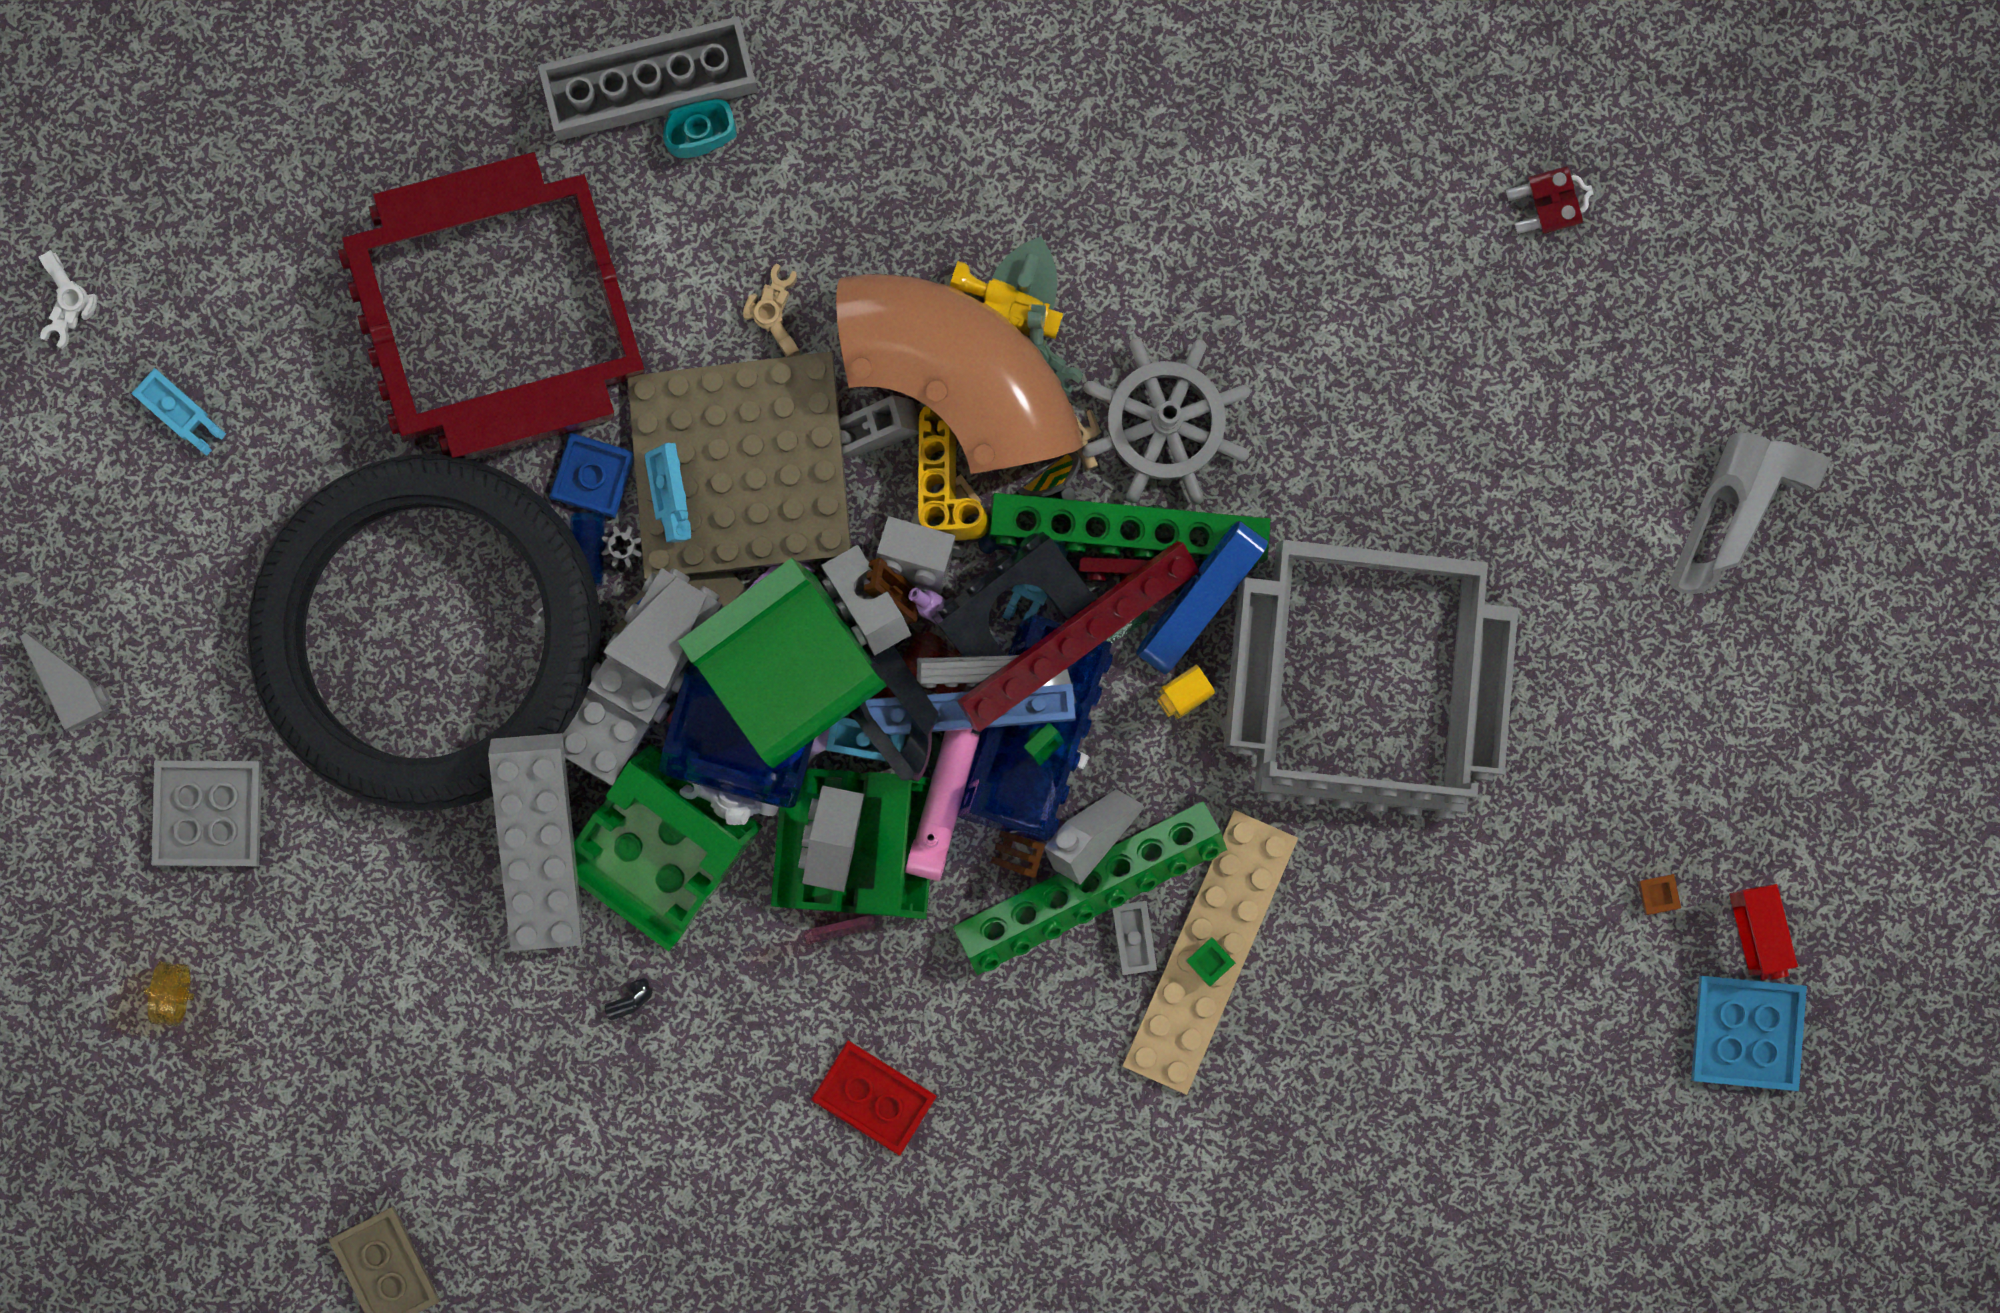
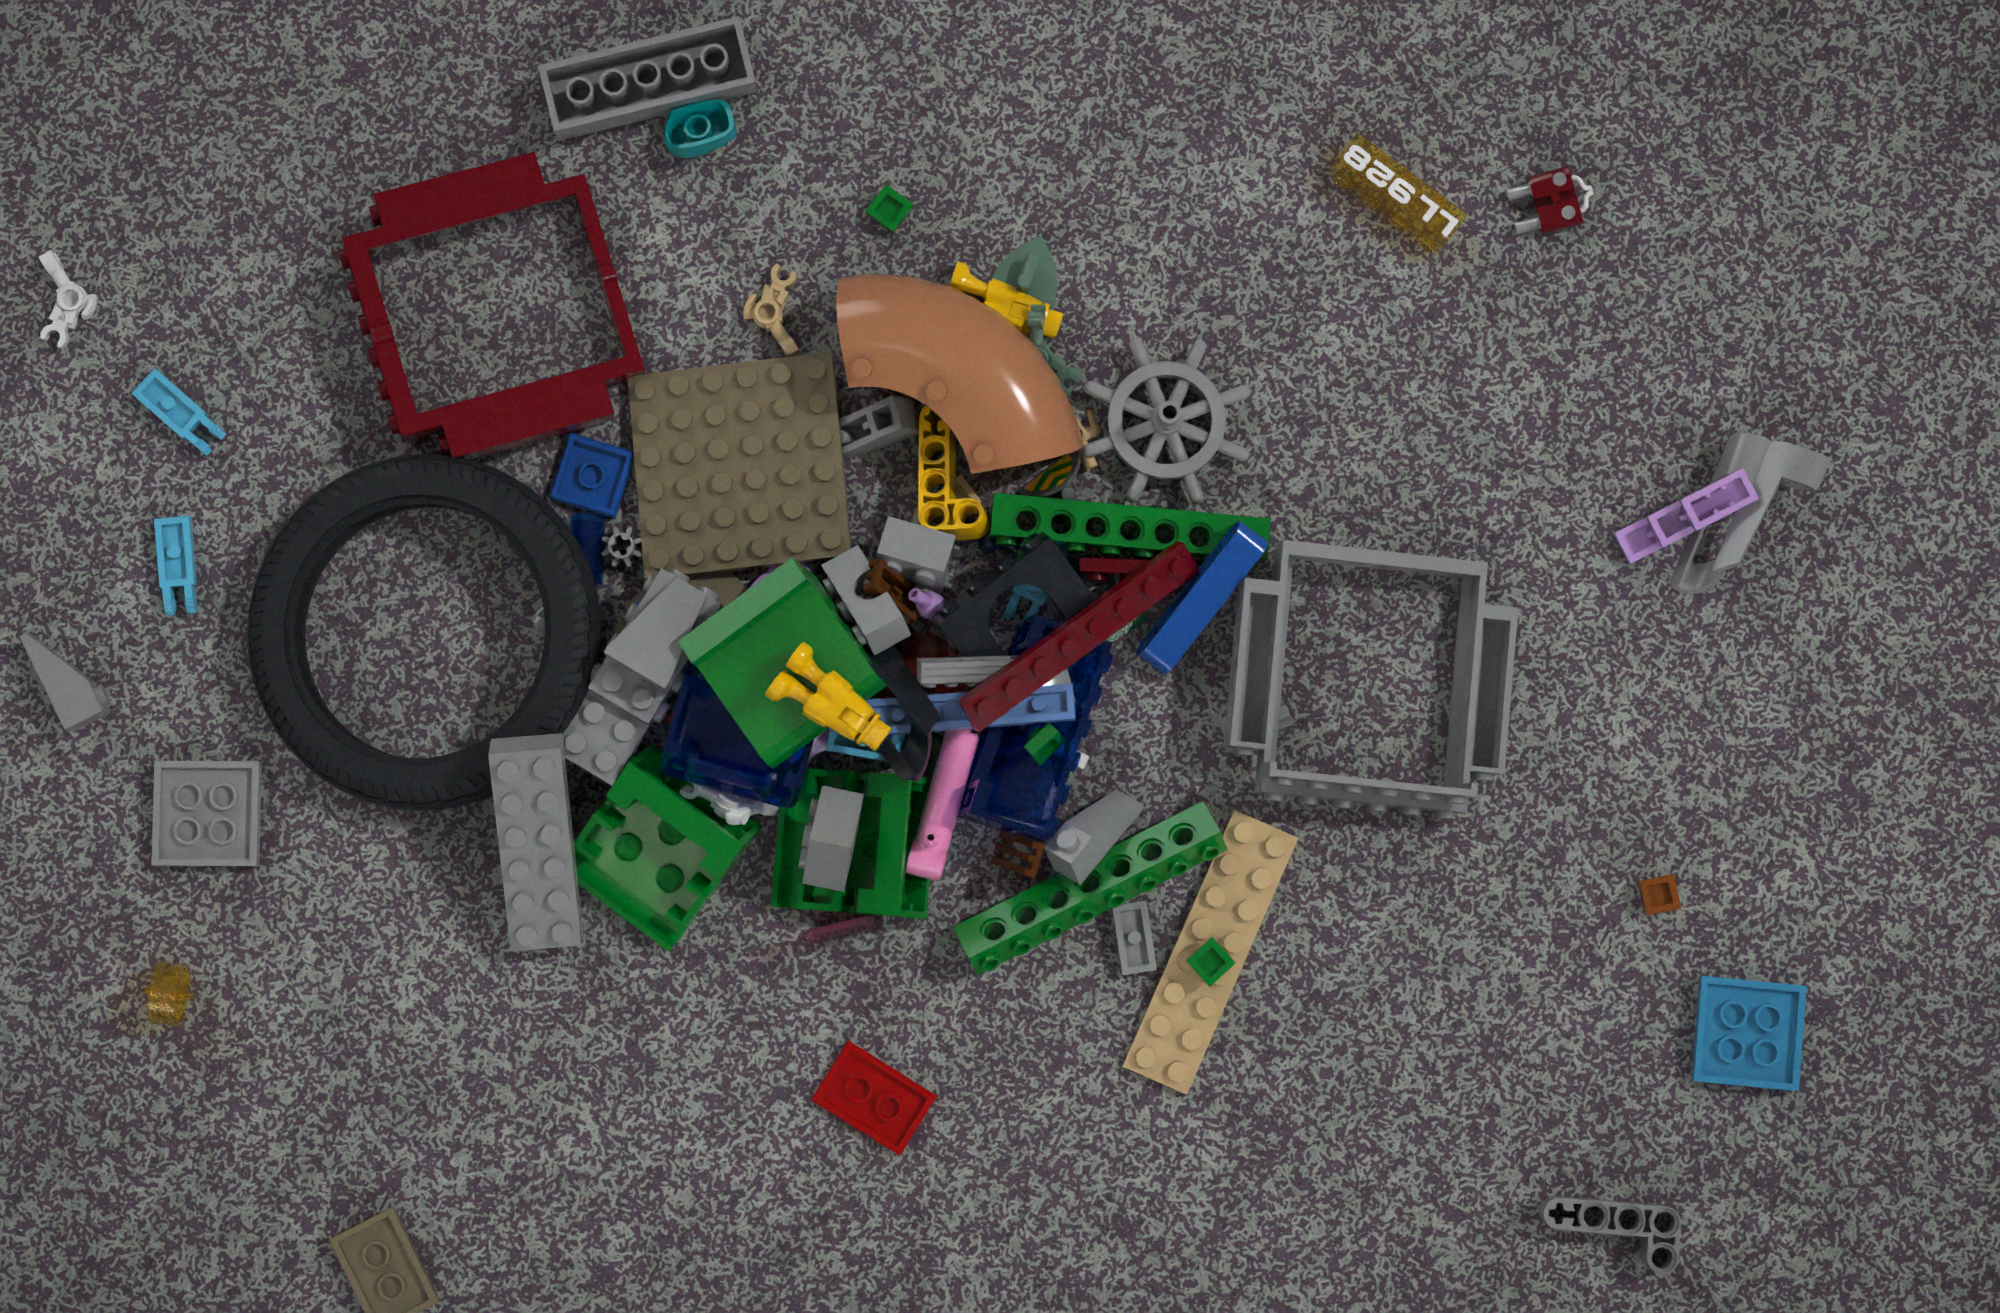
(176, 561): none -> medium azure hinge
(631, 1003): black arm -> none
(668, 492): medium azure hinge -> none
(833, 703): none -> yellow piece
(889, 209): none -> green plate
(1185, 692): yellow brick -> none
(1397, 193): none -> clear yellow brick
(1609, 1224): none -> light grey beam
(1686, 515): none -> lavender slope
(1764, 931): red window -> none

